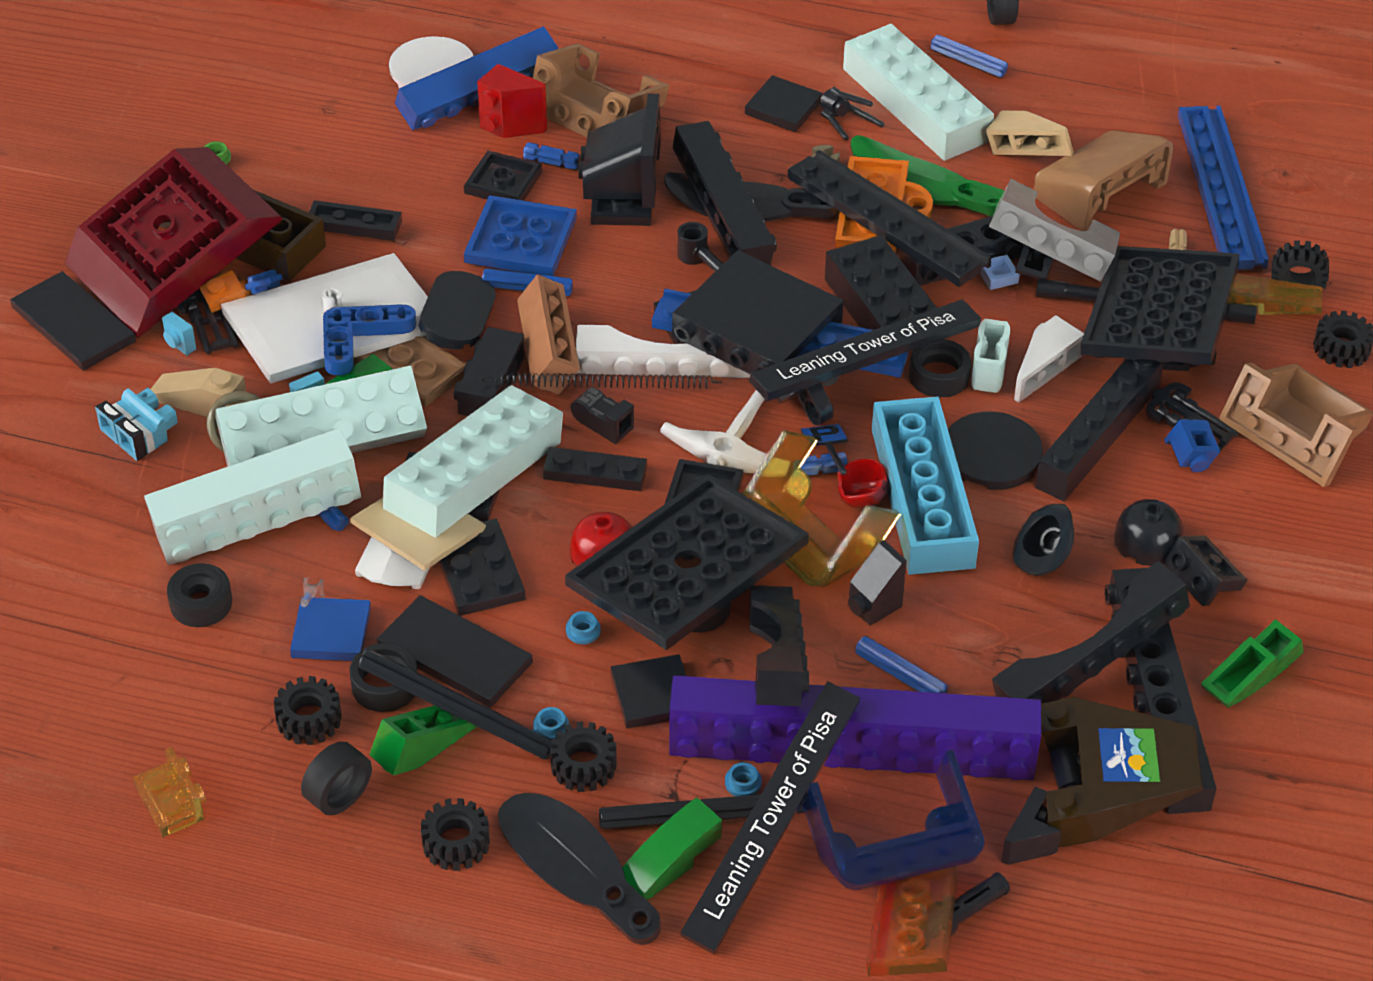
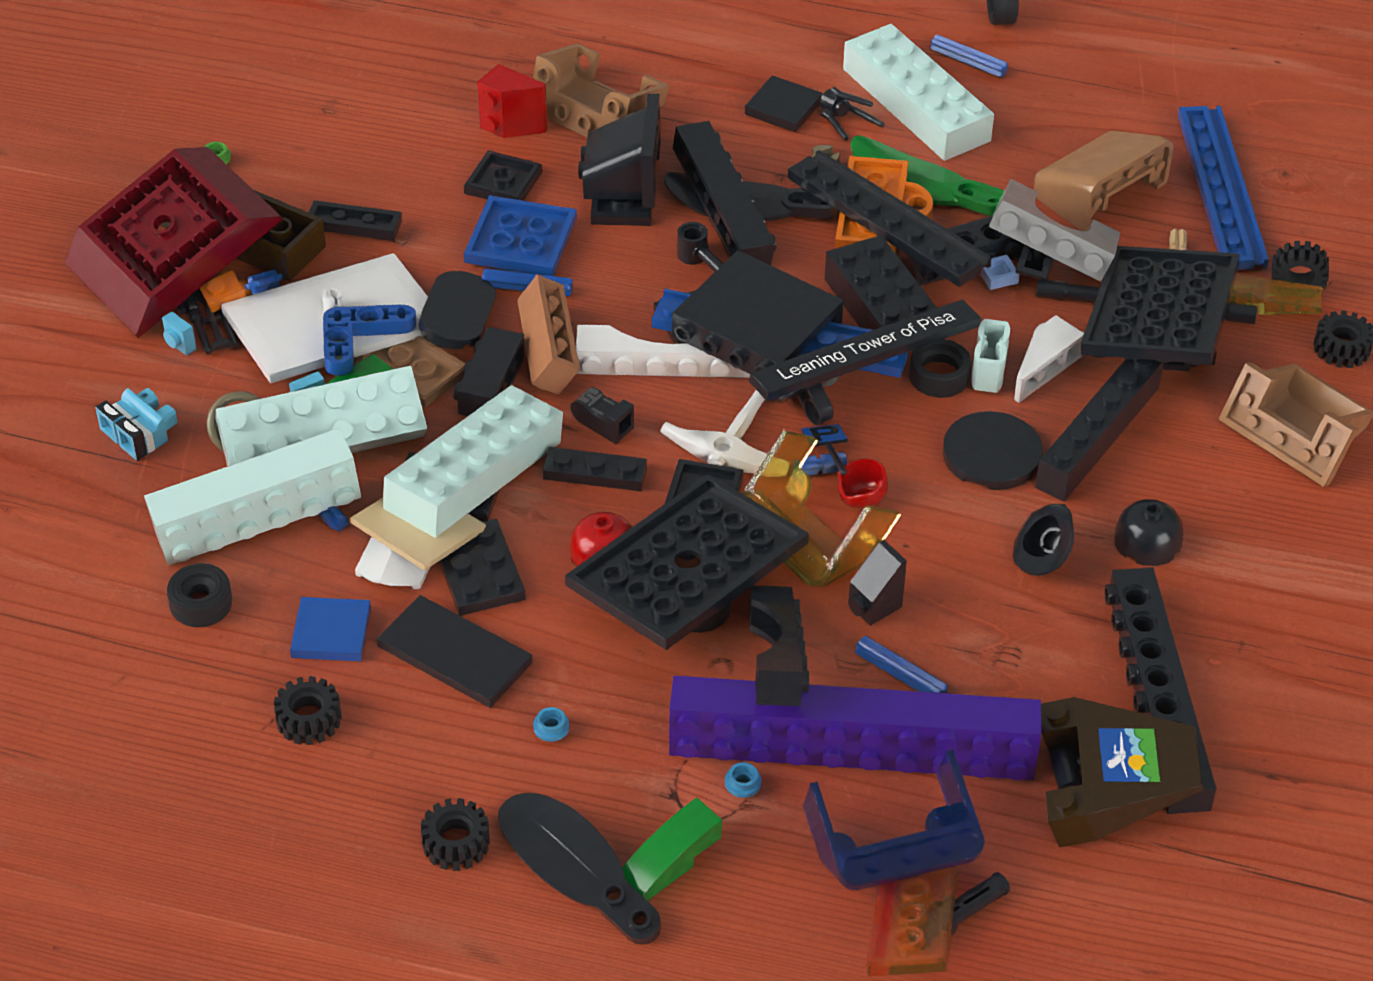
(73, 320): black tile -> none
(171, 795): clear yellow bracket -> none
(197, 389): tan slope -> none
(311, 591): clear hand -> none
(336, 778): black tyre -> none
(381, 698): black tyre -> none
(415, 738): green slope -> none
(424, 57): white tile -> none
(455, 703): black axle -> none
(456, 86): blue brick -> none
(551, 156): blue axle -> none
(580, 740): black tyre -> none
(583, 628): dark azure plate -> none
(599, 378): black piece -> none
(646, 689): black tile -> none
(659, 813): black axle -> none
(770, 818): black tile -> none
(925, 486): medium azure brick -> none
(1027, 135): tan slope -> none
(1030, 833): black slope -> none
(1150, 603): black arch -> none
(1187, 408): black piece -> none
(1193, 444): blue brick -> none
(1203, 568): black bracket -> none
(1254, 664): green slope -> none

